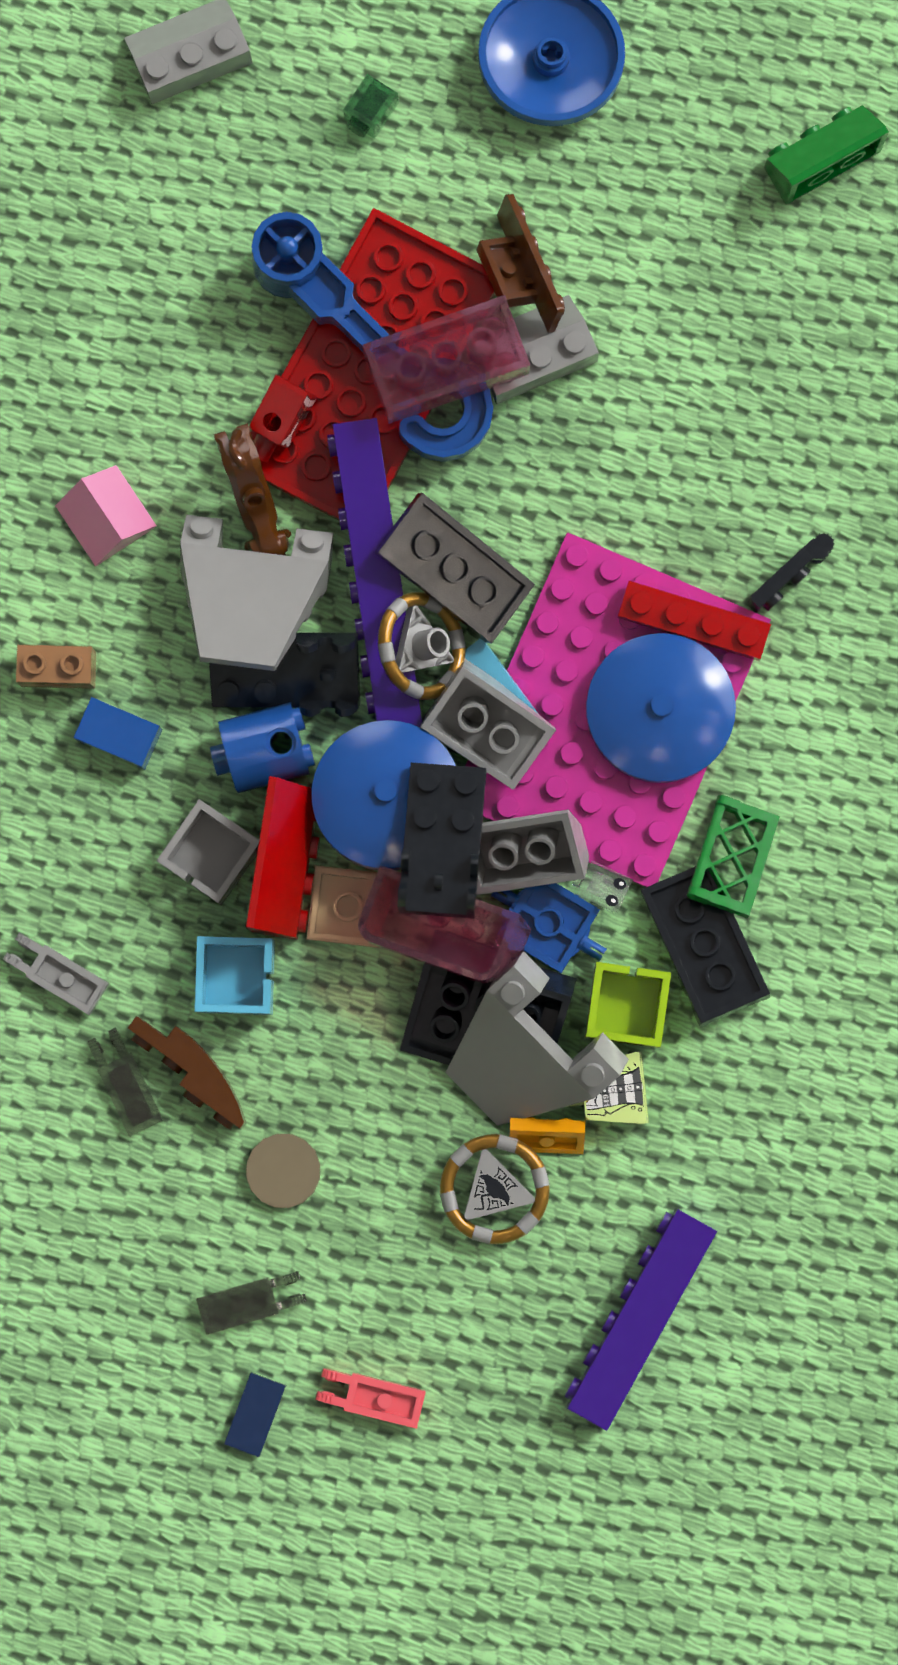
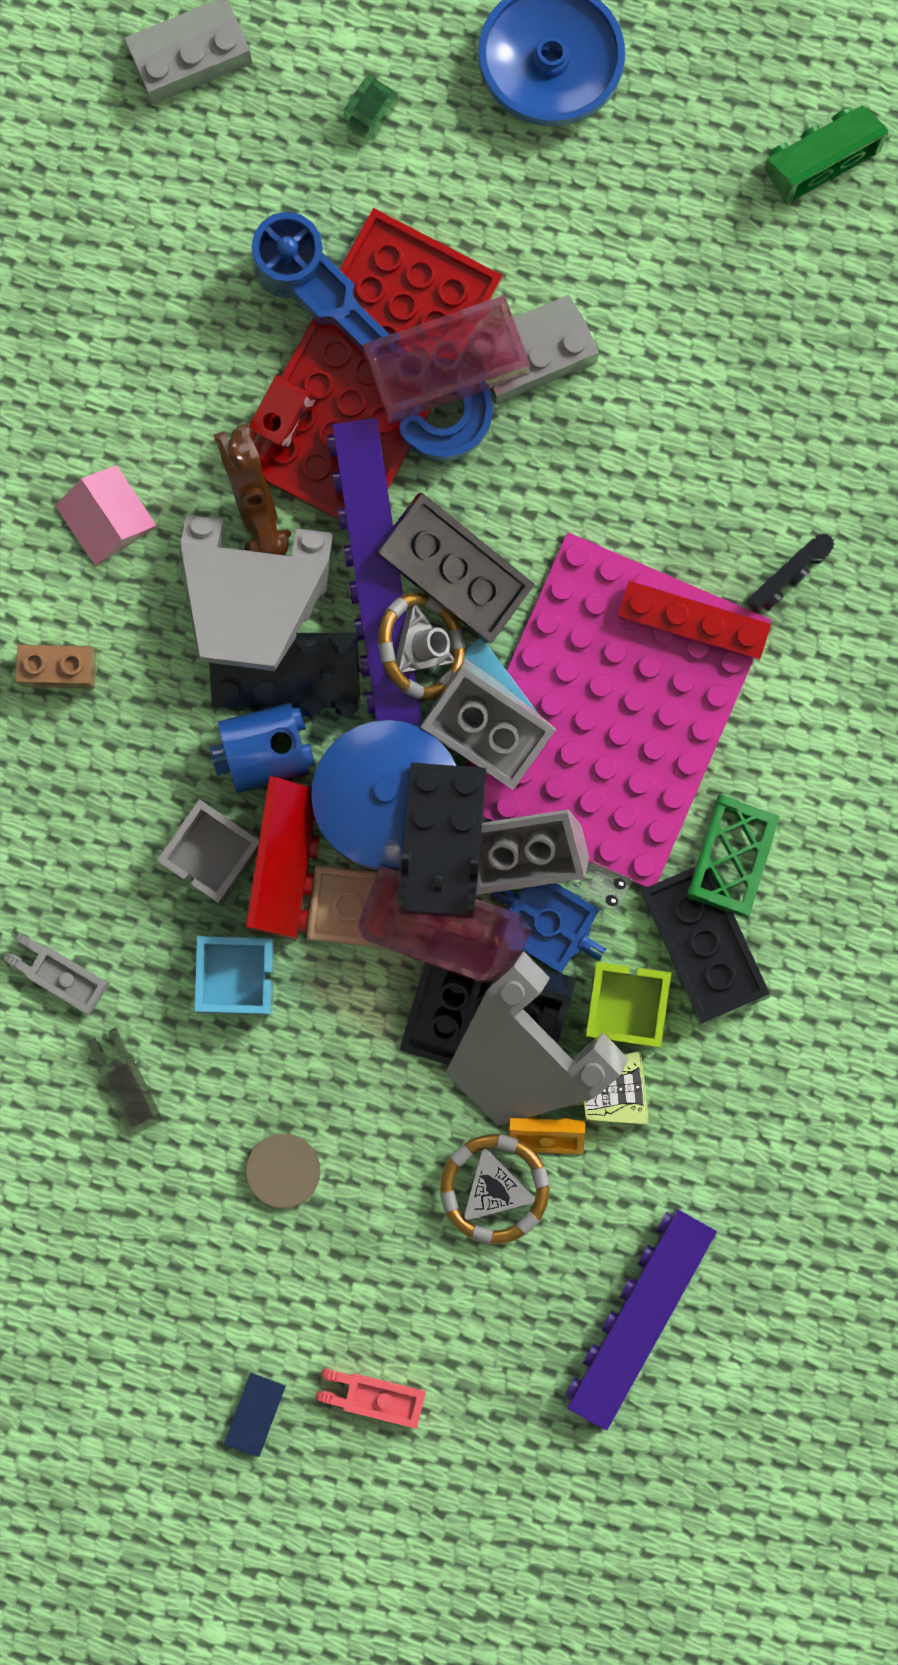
(118, 733): blue panel -> none
(204, 1078): reddish brown slope -> none
(246, 1303): clear smoke hinge -> none
(518, 268): reddish brown bracket -> none
(660, 708): blue dish -> none

